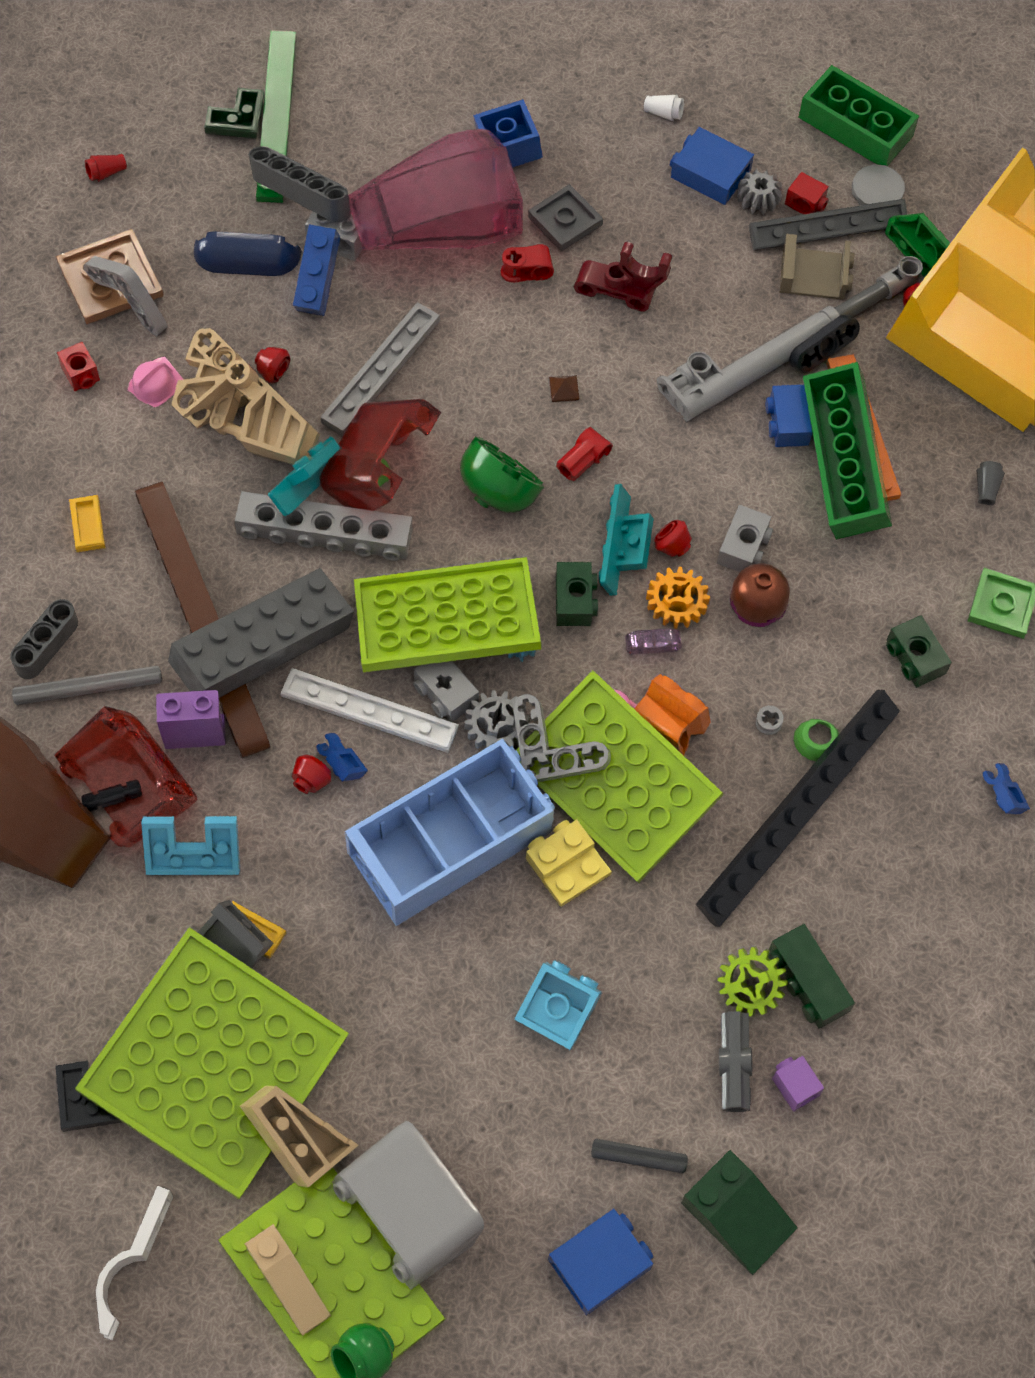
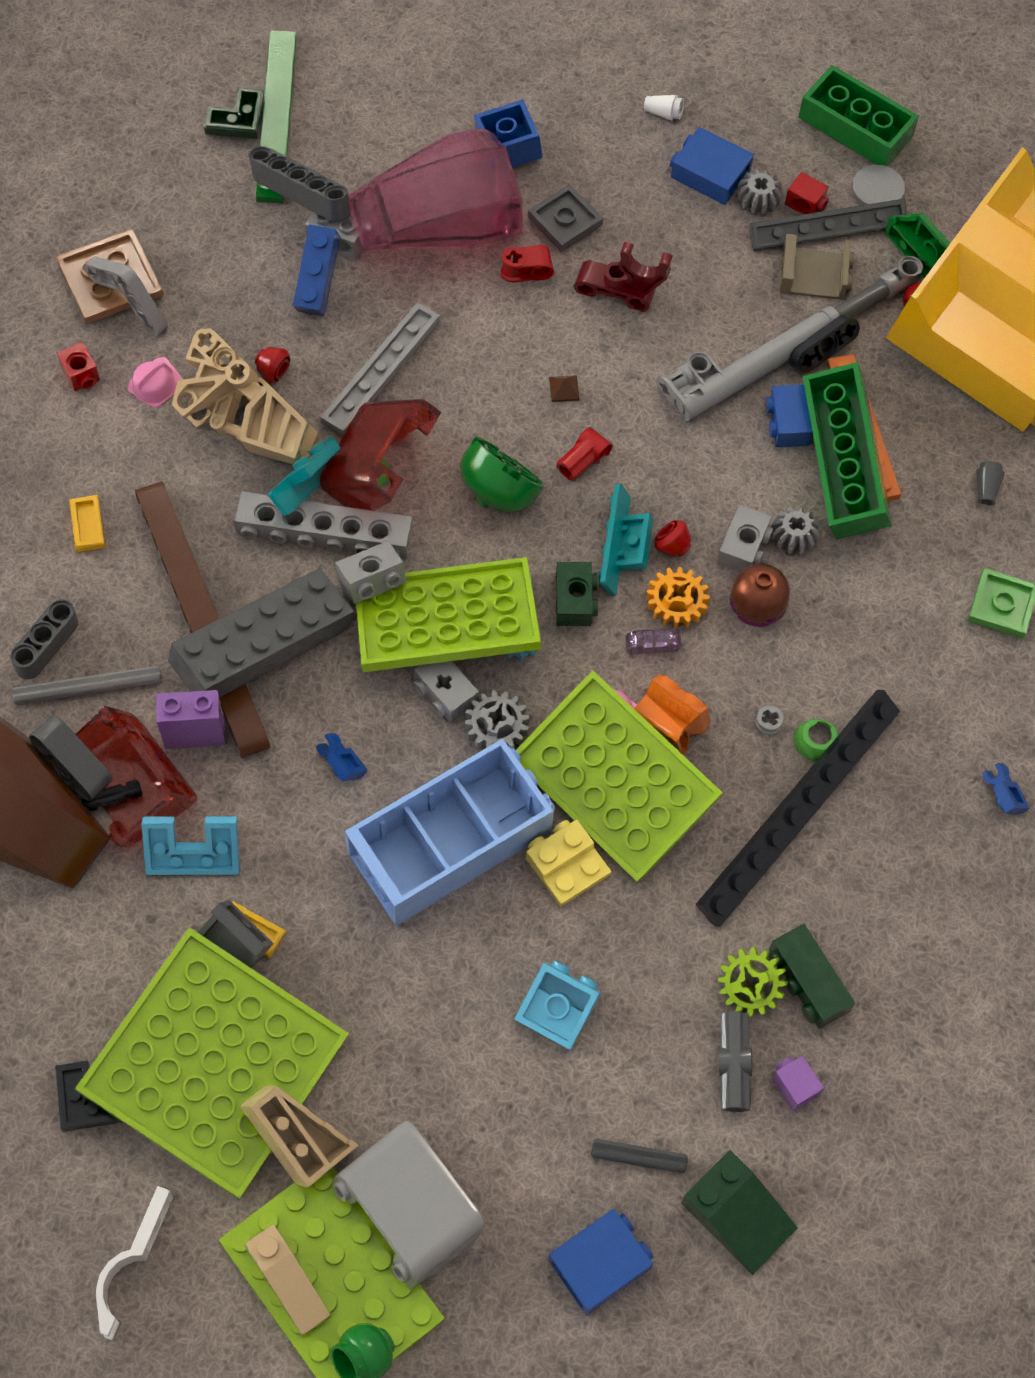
(70, 758): none -> dark grey beam
(103, 166): red cone -> none
(246, 254): dark blue brick -> none
(310, 774): red cone -> none
(369, 710): white tile -> none
(370, 572): none -> light grey brick
(541, 749): light grey beam -> none
(795, 530): none -> light grey gear
(918, 636): dark green brick -> none

